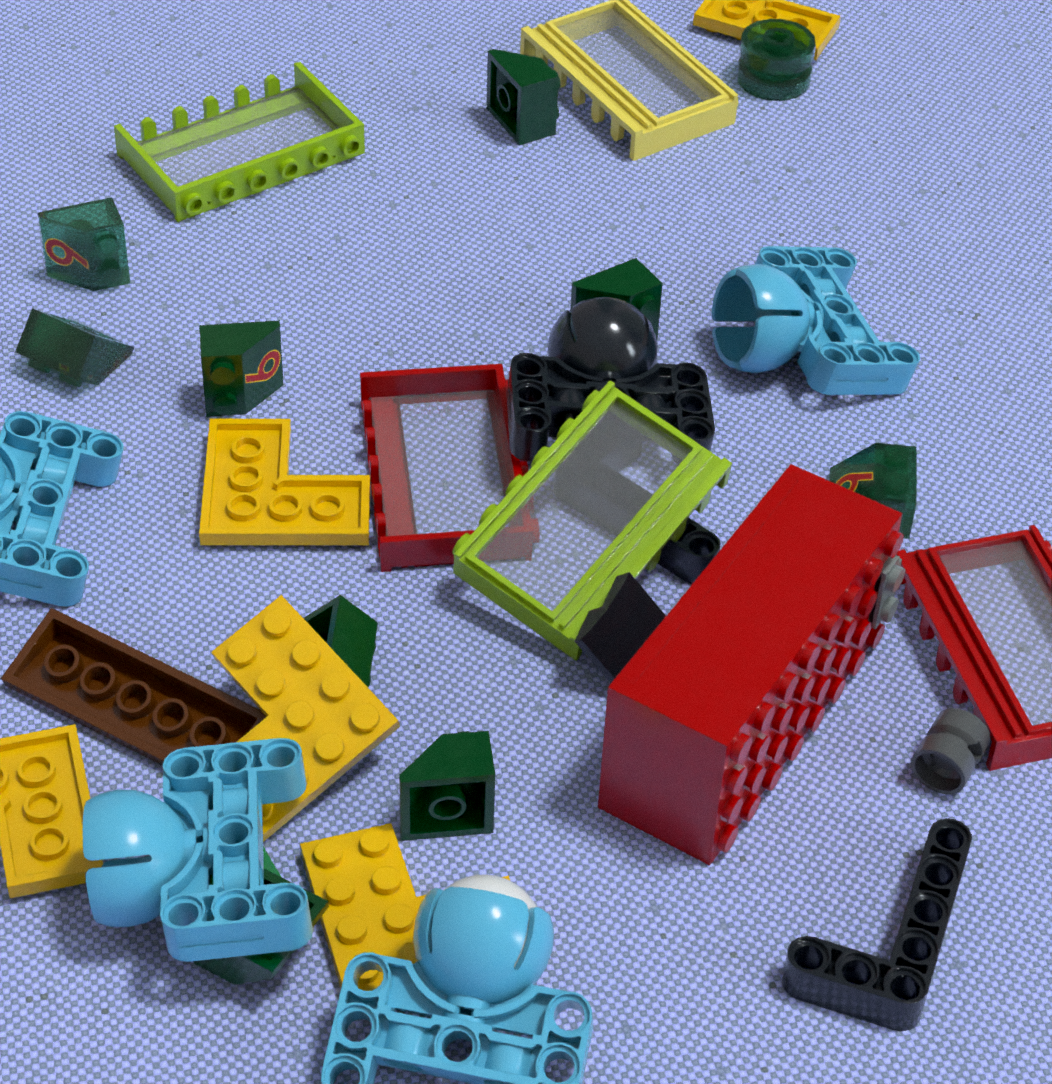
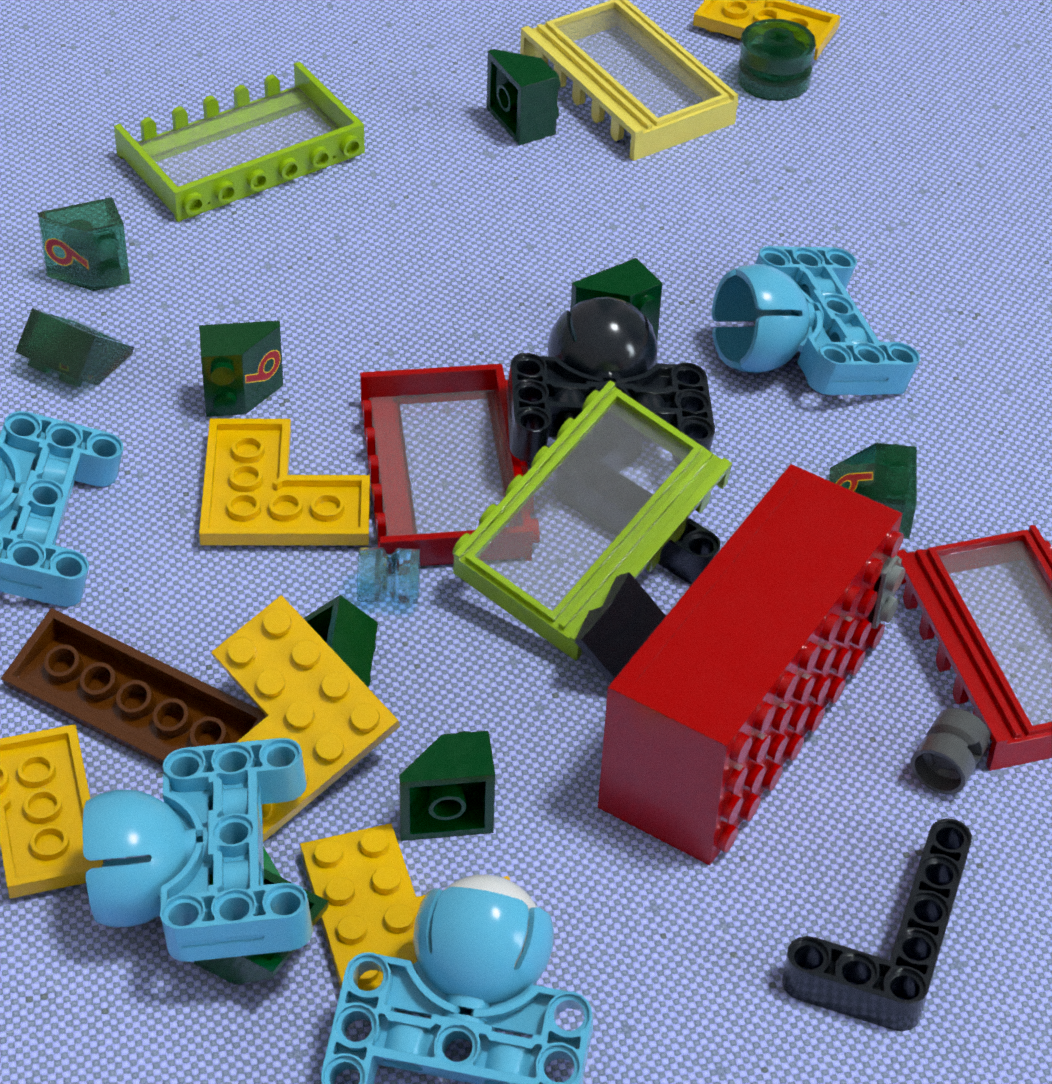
(388, 575): none -> clear light blue wheel

